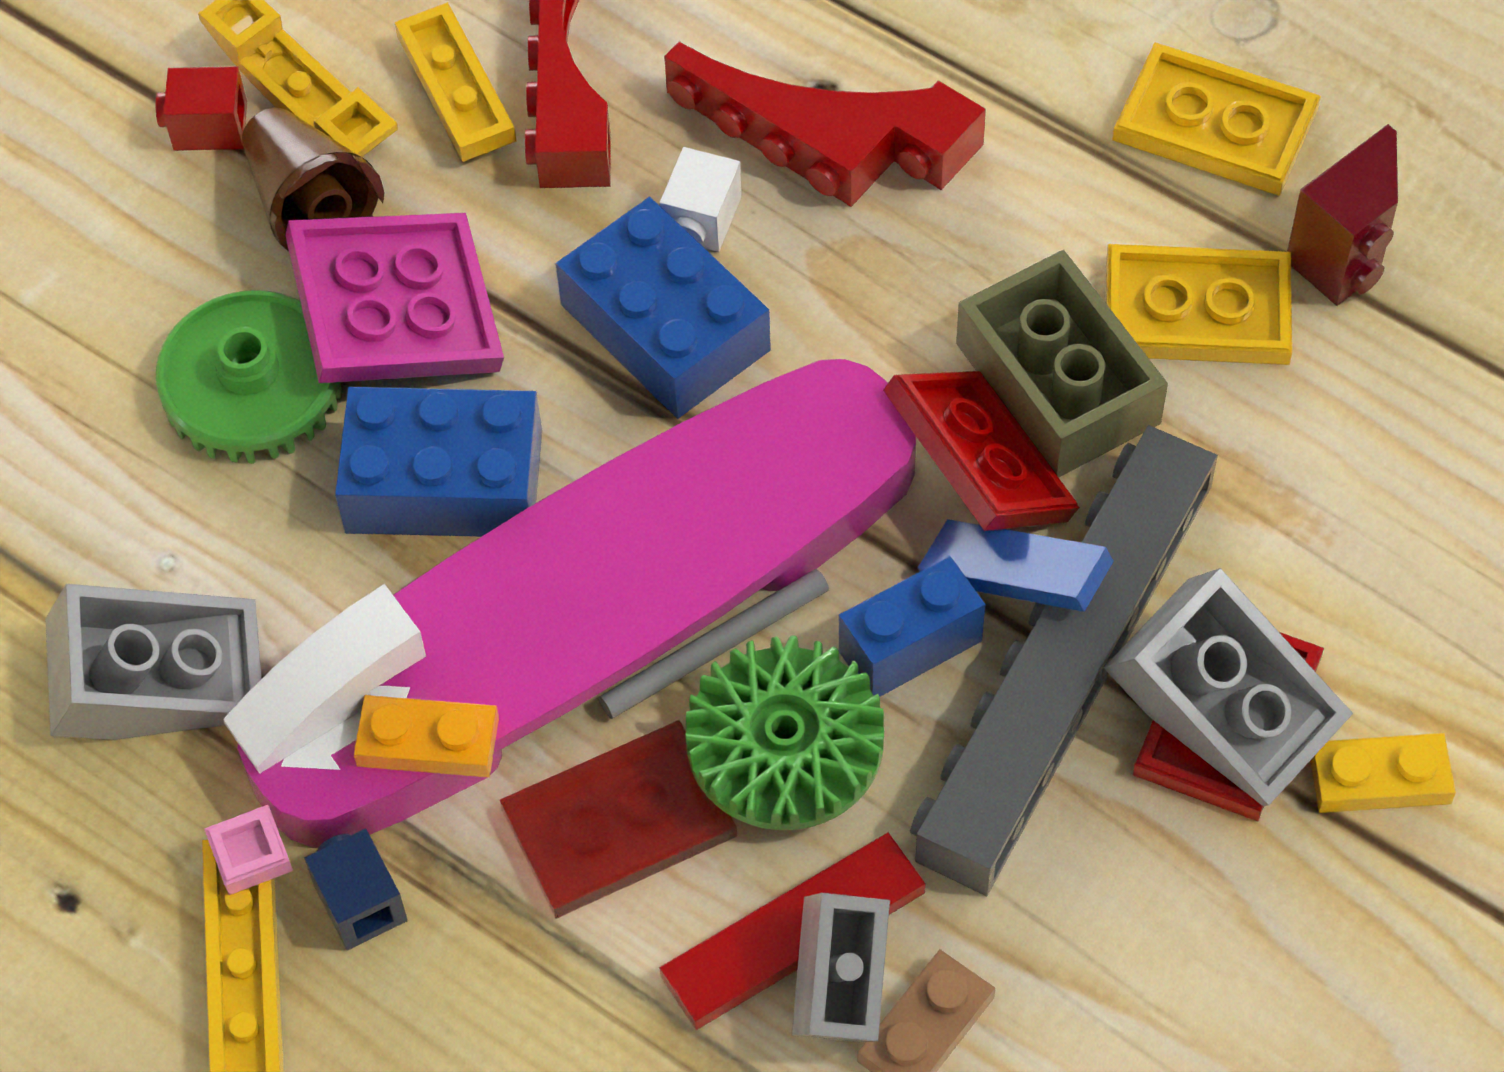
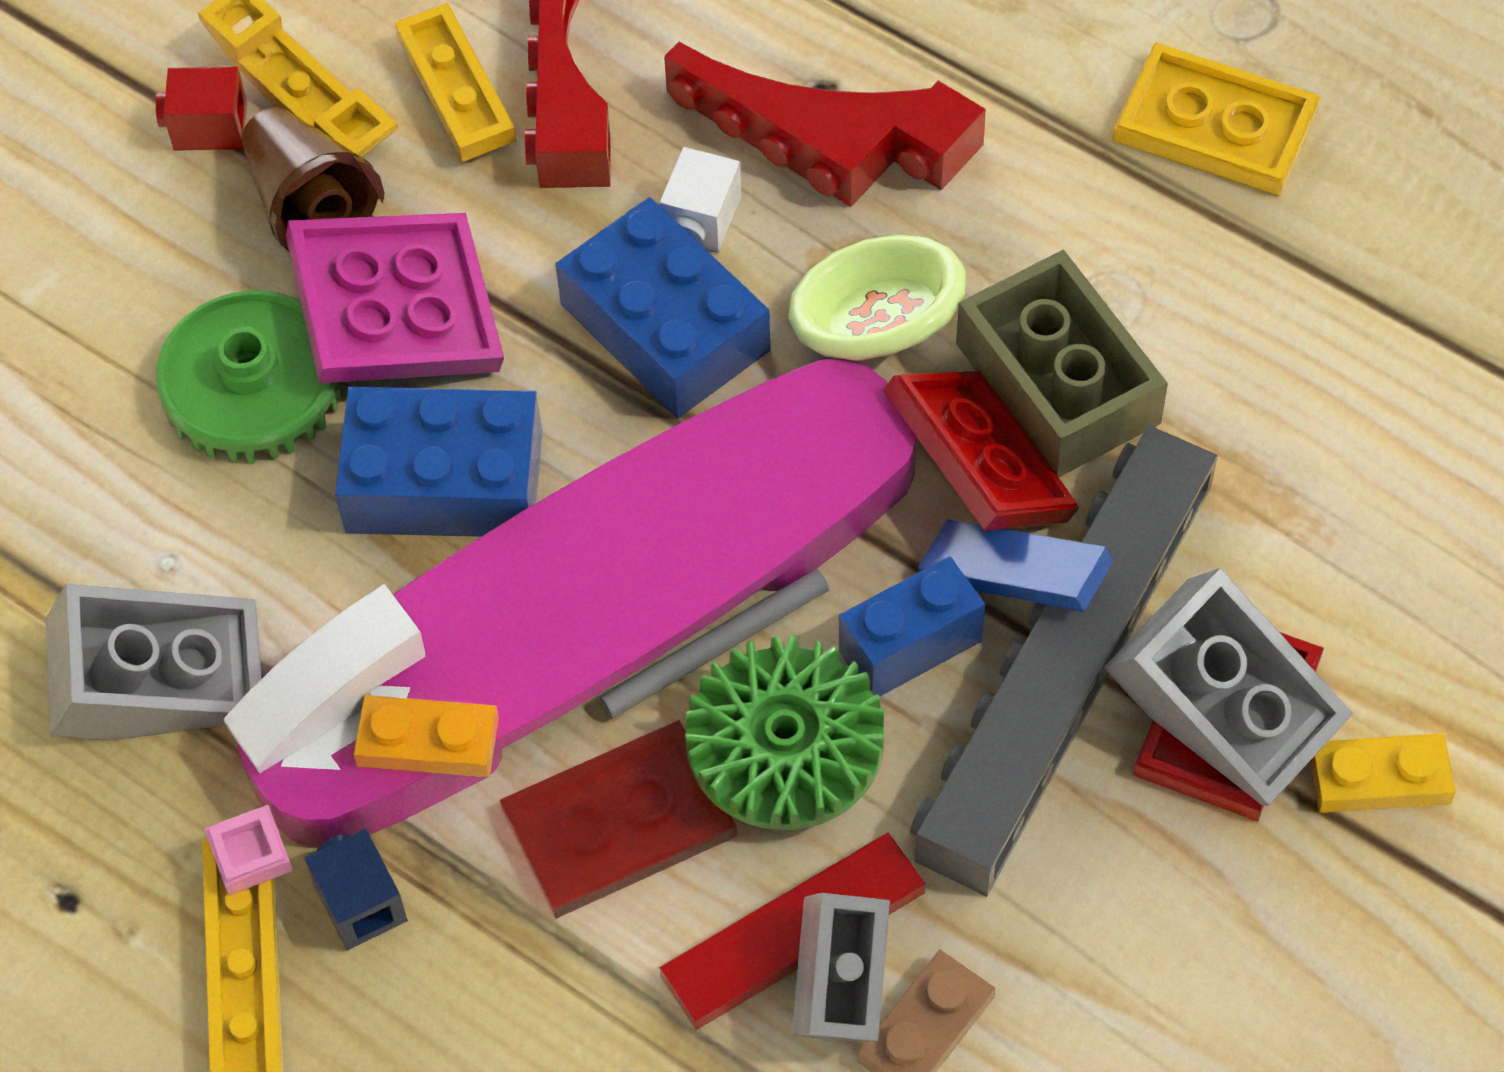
(877, 297): none -> yellowish green piece
(1203, 302): yellow tile -> none
(1348, 219): dark red slope -> none

